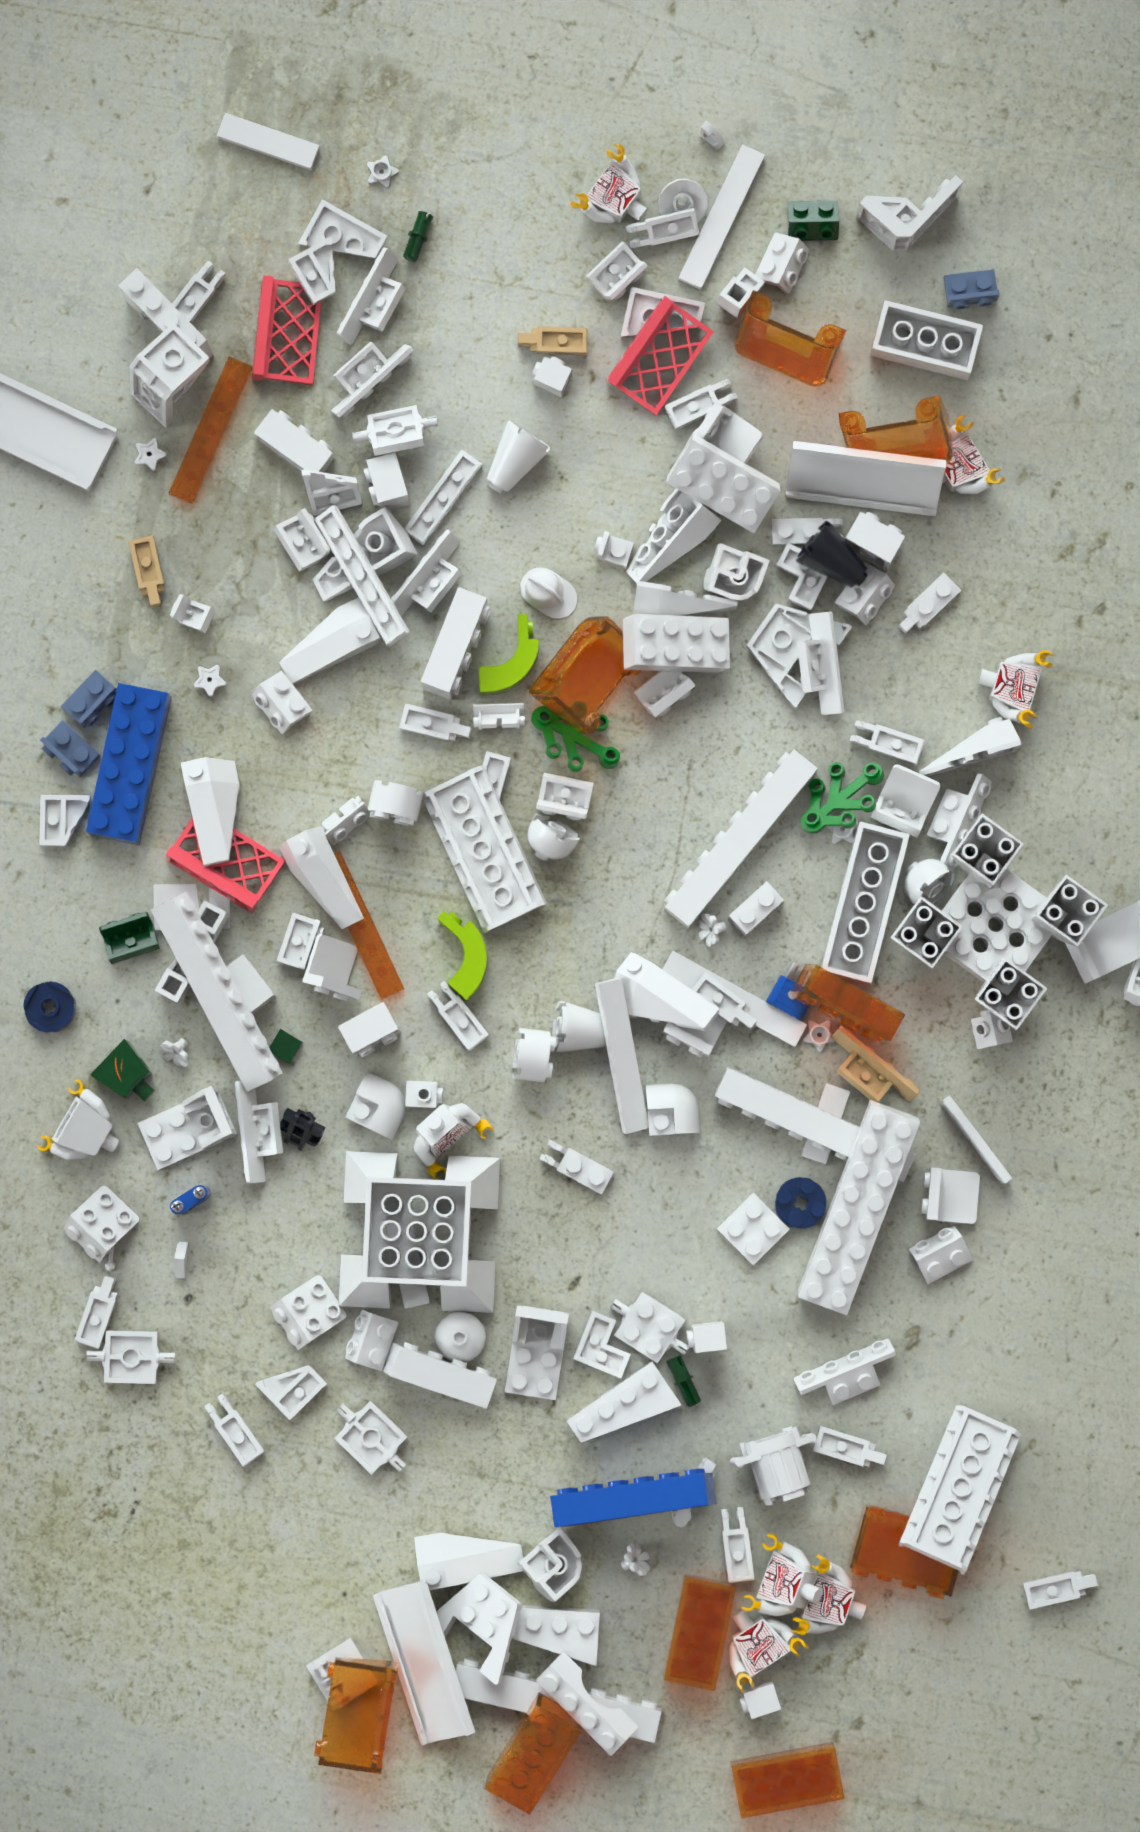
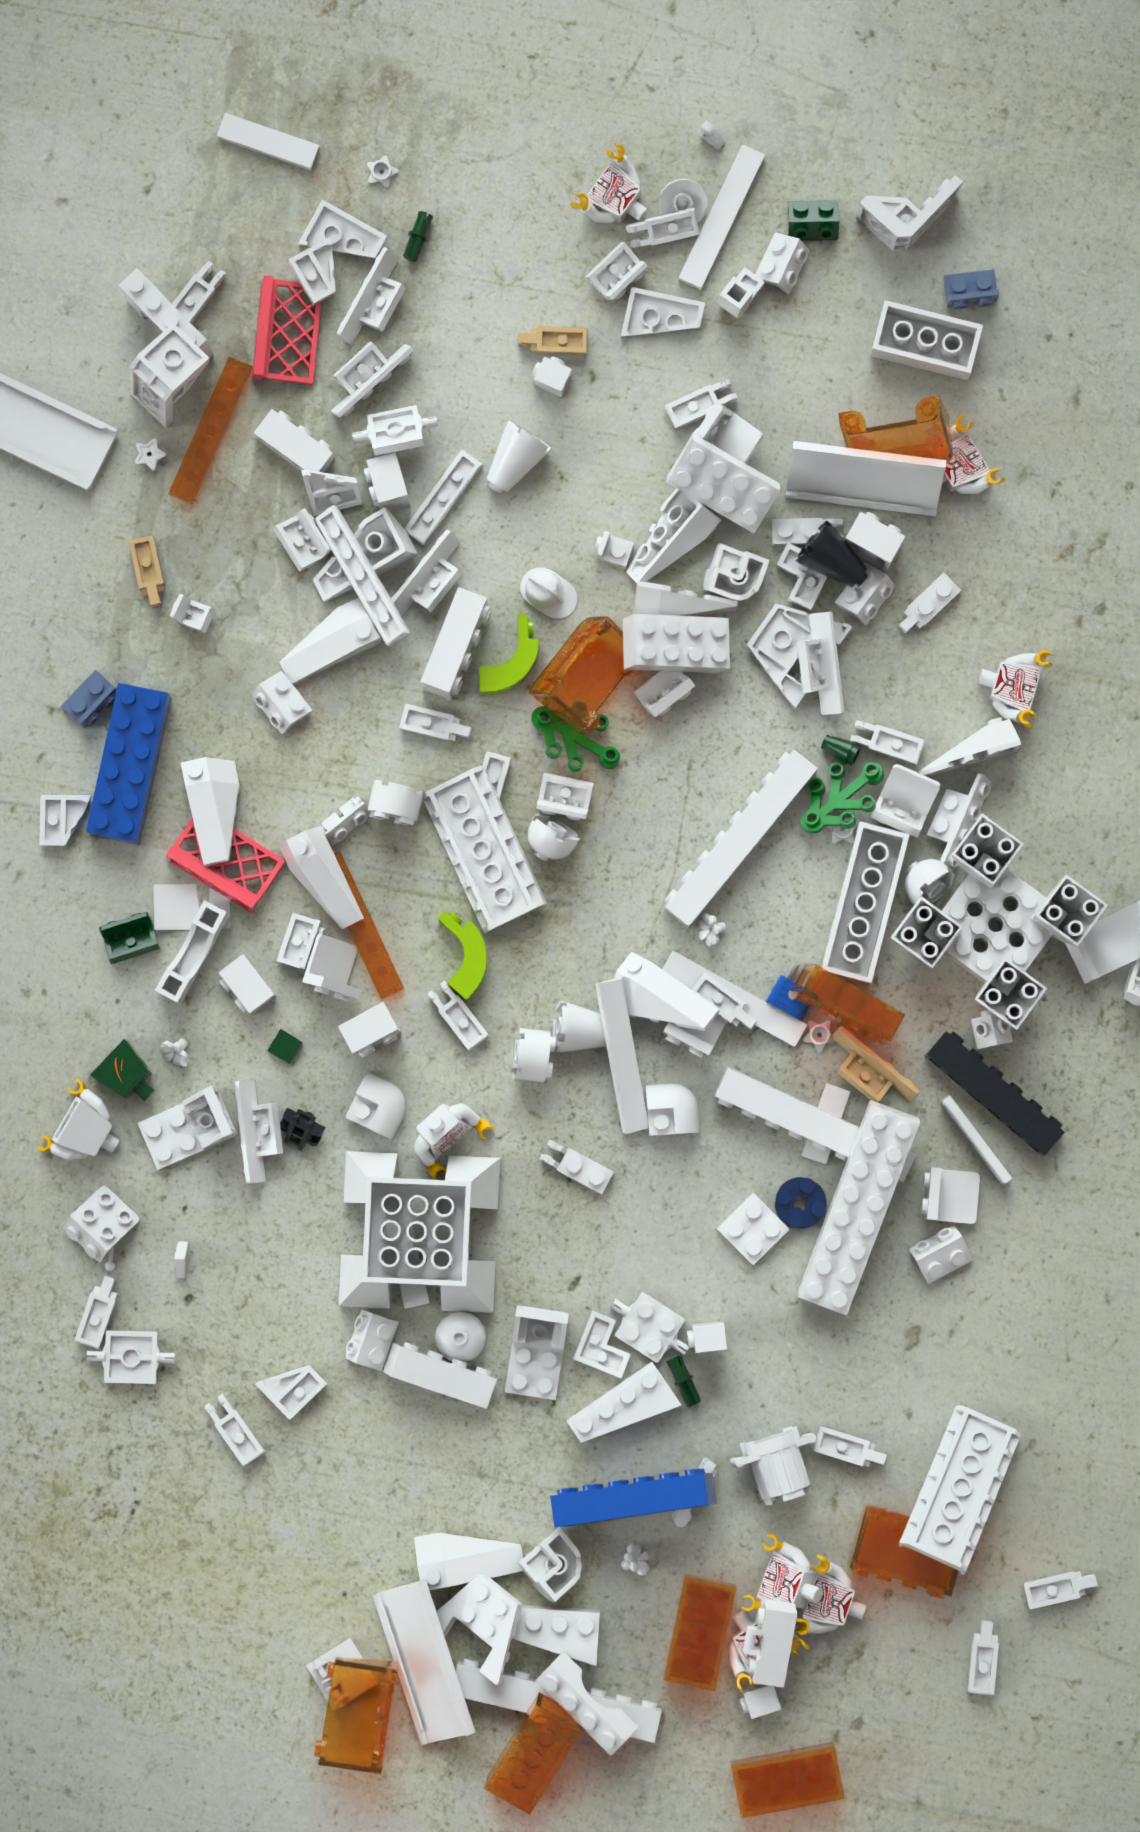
(35, 1011): dark blue plate -> none
(70, 749): sand blue bracket -> none
(190, 1199): blue piece -> none
(204, 674): white plate -> none
(216, 991): white brick -> none
(308, 1312): white bracket -> none
(371, 1437): white plate -> none
(423, 1094): white brick -> none
(496, 715): white hinge -> none
(641, 343): coral fence -> none
(737, 1549): white hinge -> none
(756, 909): white brick -> none
(776, 1631): none -> white piece
(785, 348): clear orange windscreen -> none
(841, 749): none -> dark green cone
(847, 1375): white bracket -> none
(983, 1660): none -> white hinge
(994, 1093): none -> black brick

